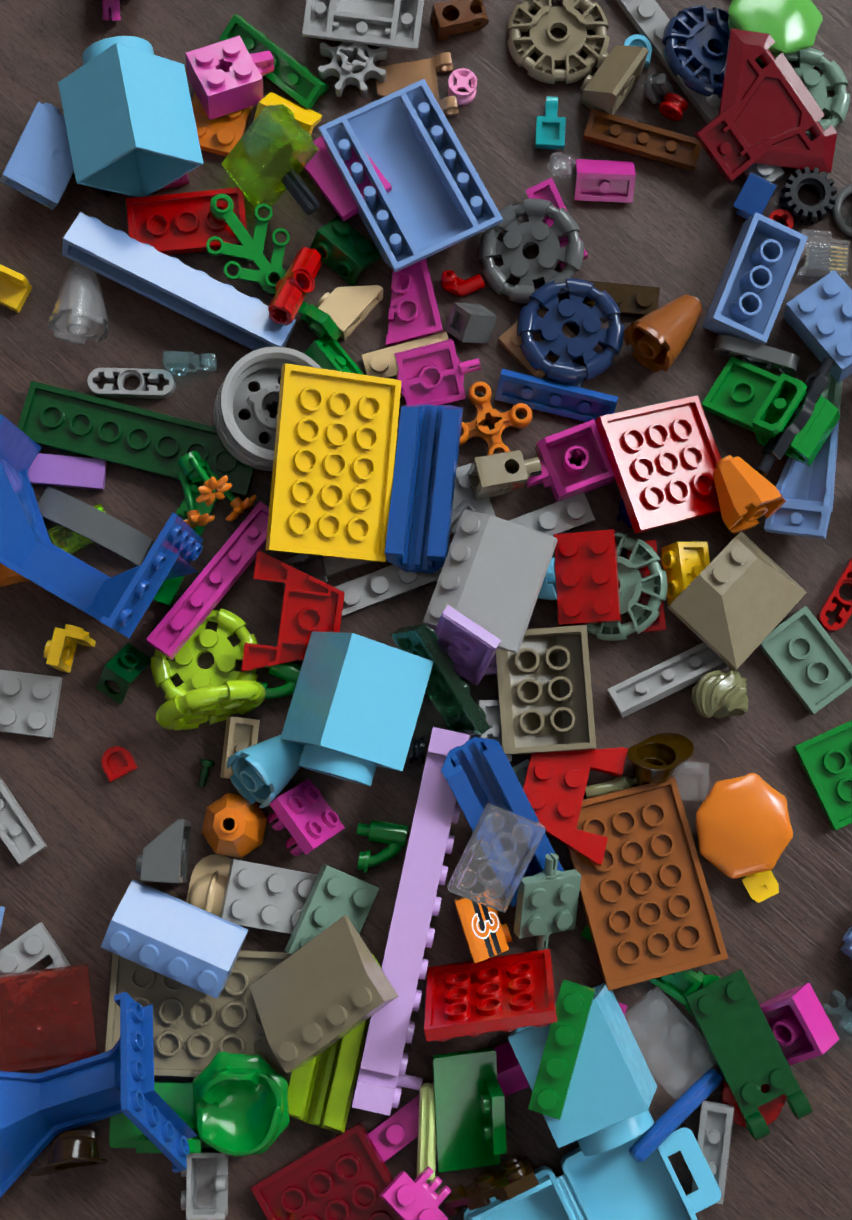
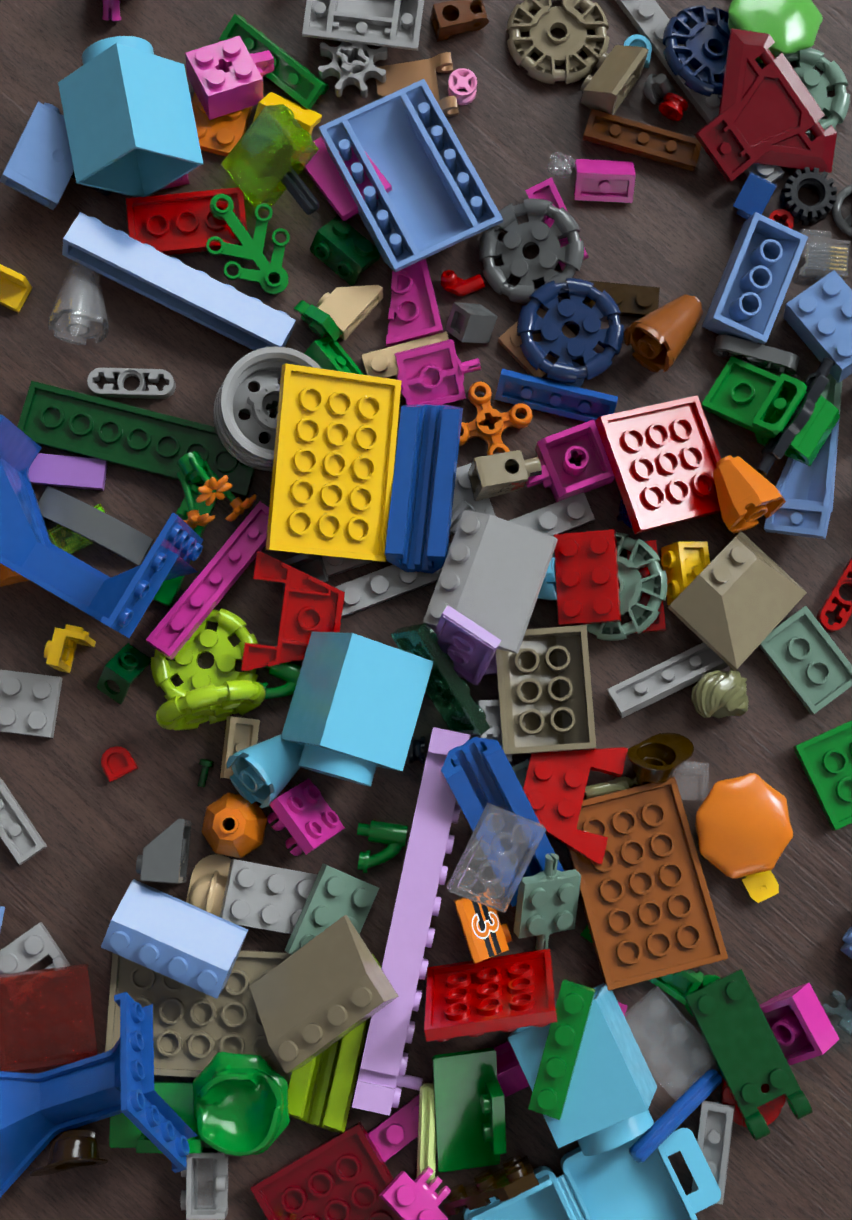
(184, 362): clear light blue plate -> none
(295, 286): red piece -> none
(550, 128): teal plate -> none

